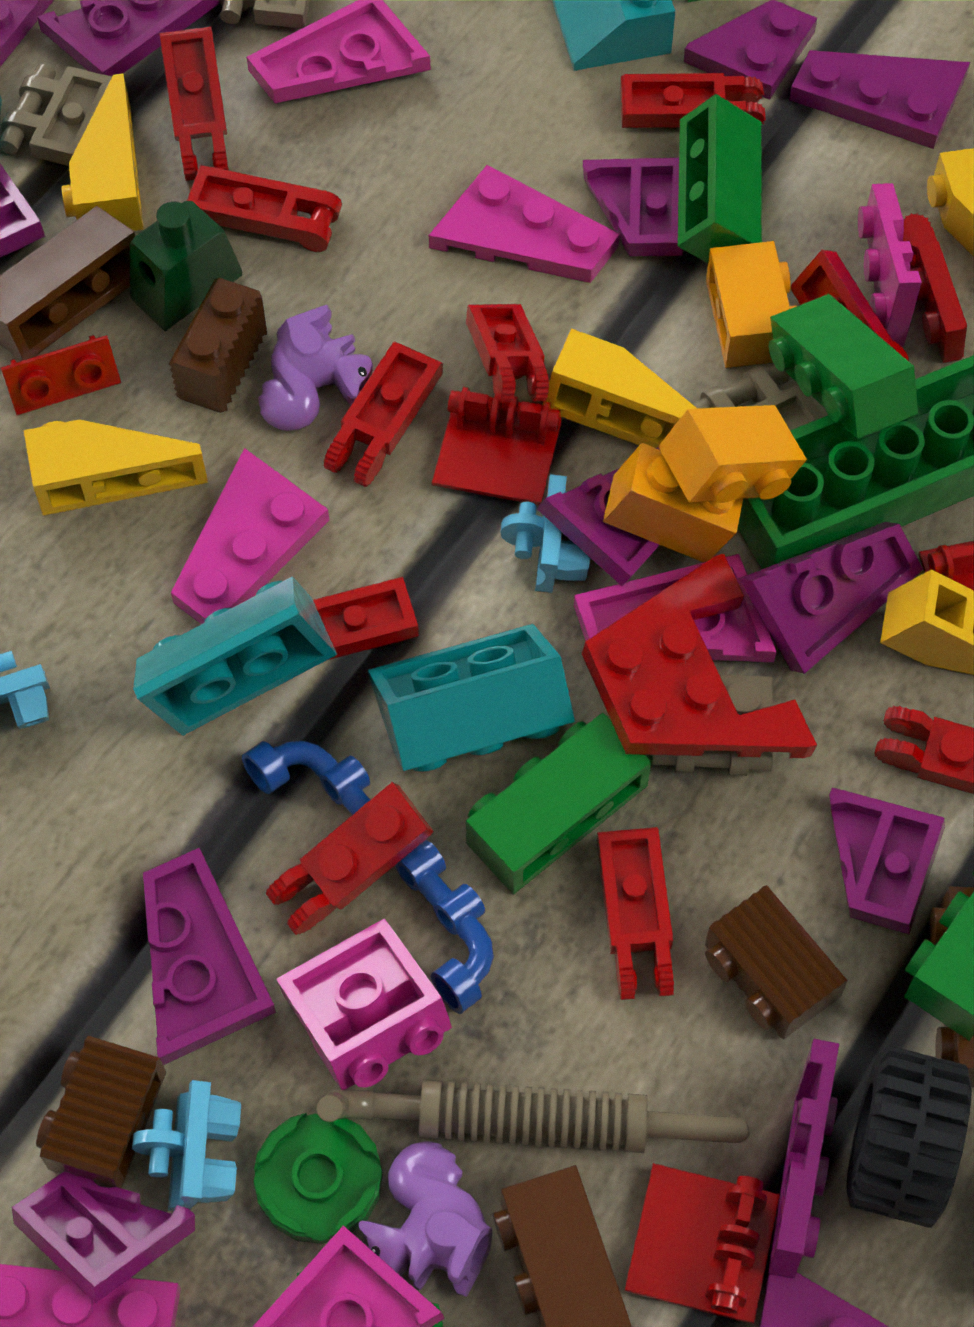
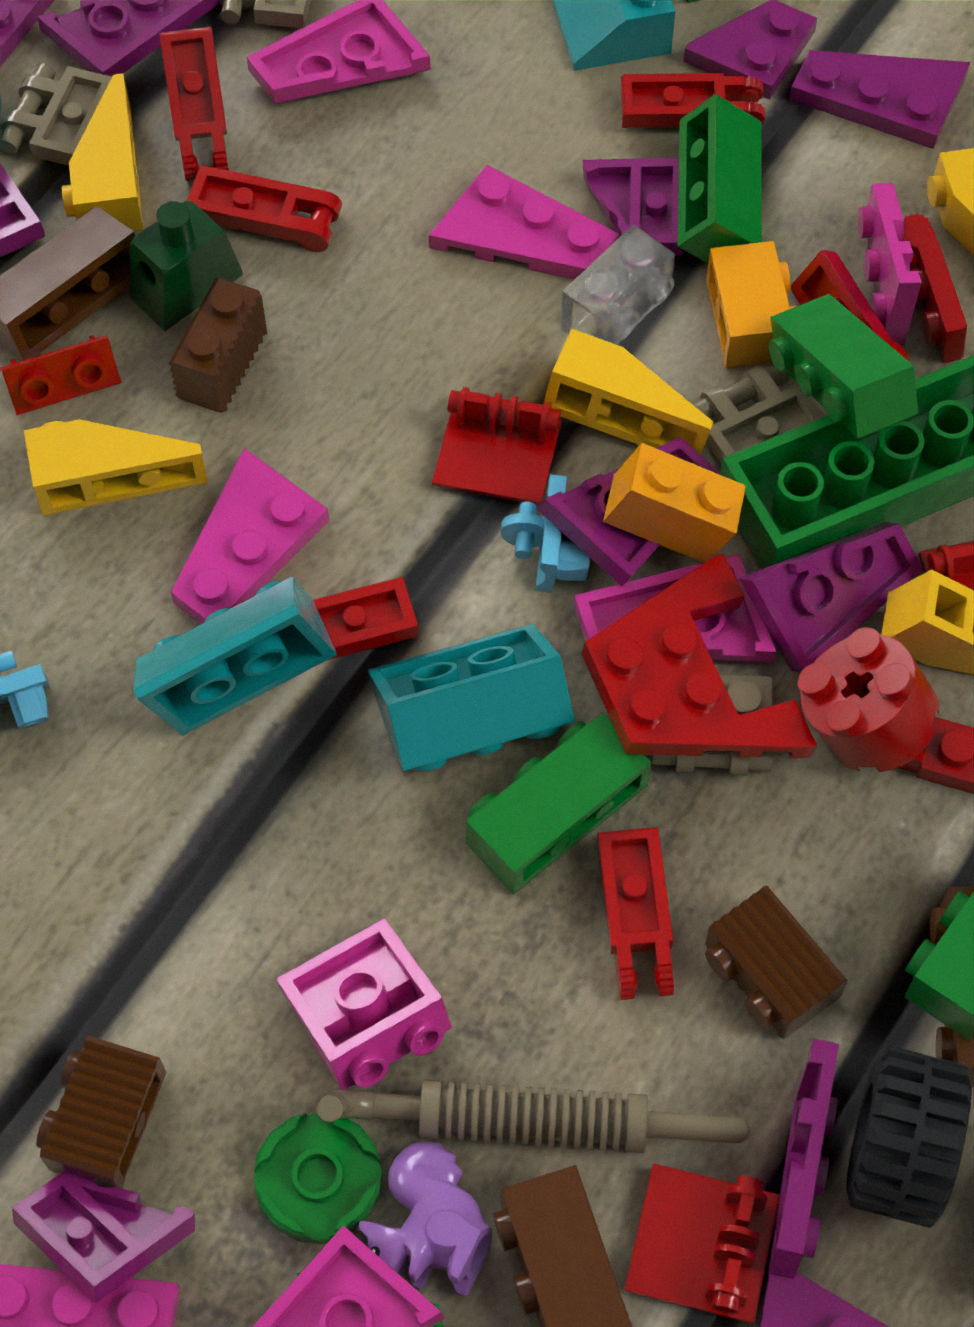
(197, 1119): medium azure hips -> none
(198, 959): magenta wing -> none
(306, 361): medium lavender animal -> none
(352, 857): red hinge -> none
(384, 410): red hinge -> none
(419, 869): blue bar -> none
(508, 349): red hinge -> none
(619, 287): none -> clear brick
(732, 453): light orange brick -> none
(869, 701): none -> red brick
(884, 857): magenta wing -> none

